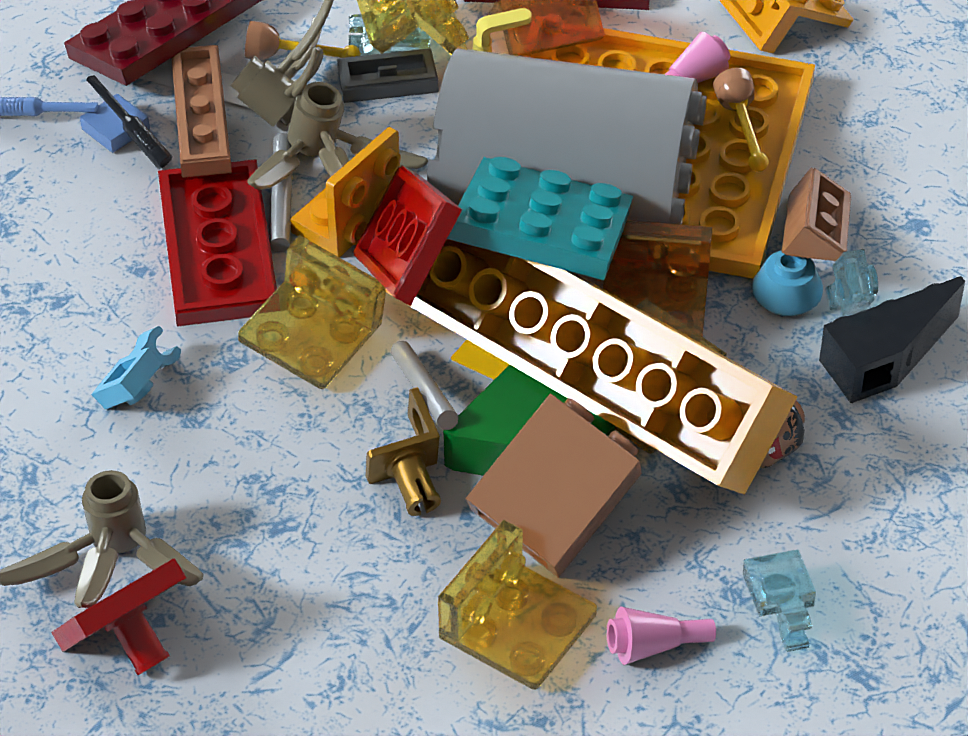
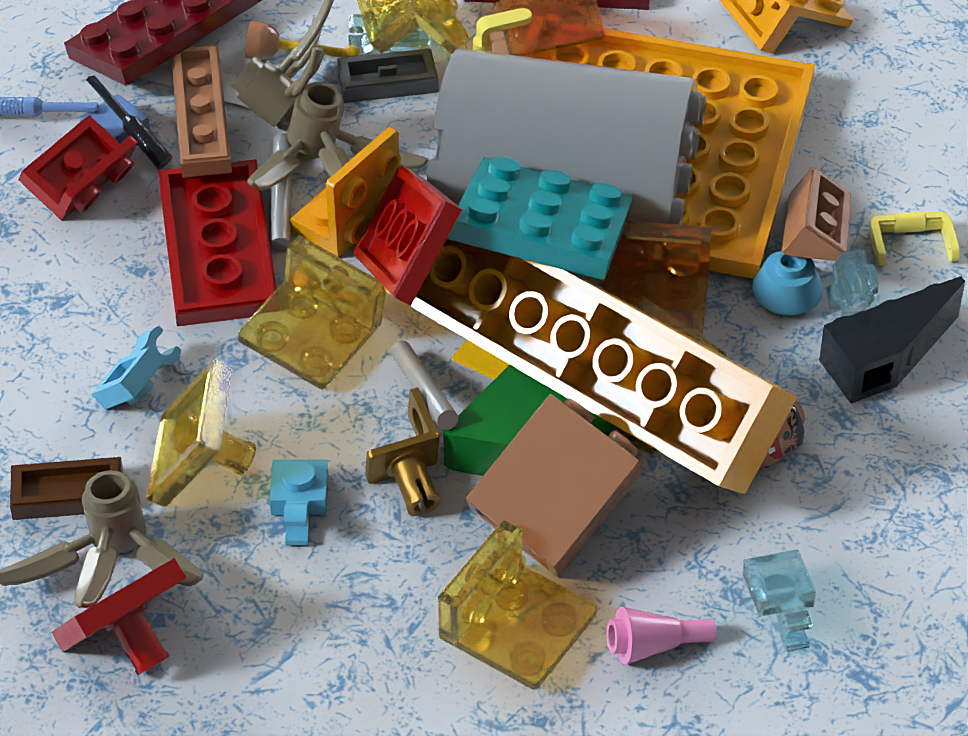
(54, 487): none -> reddish brown tile
(76, 168): none -> red bracket
(194, 435): none -> clear yellow tile
(297, 492): none -> medium azure plate
(702, 59): bright pink cone -> none
(736, 92): hinge -> none
(908, 223): none -> light yellow piece

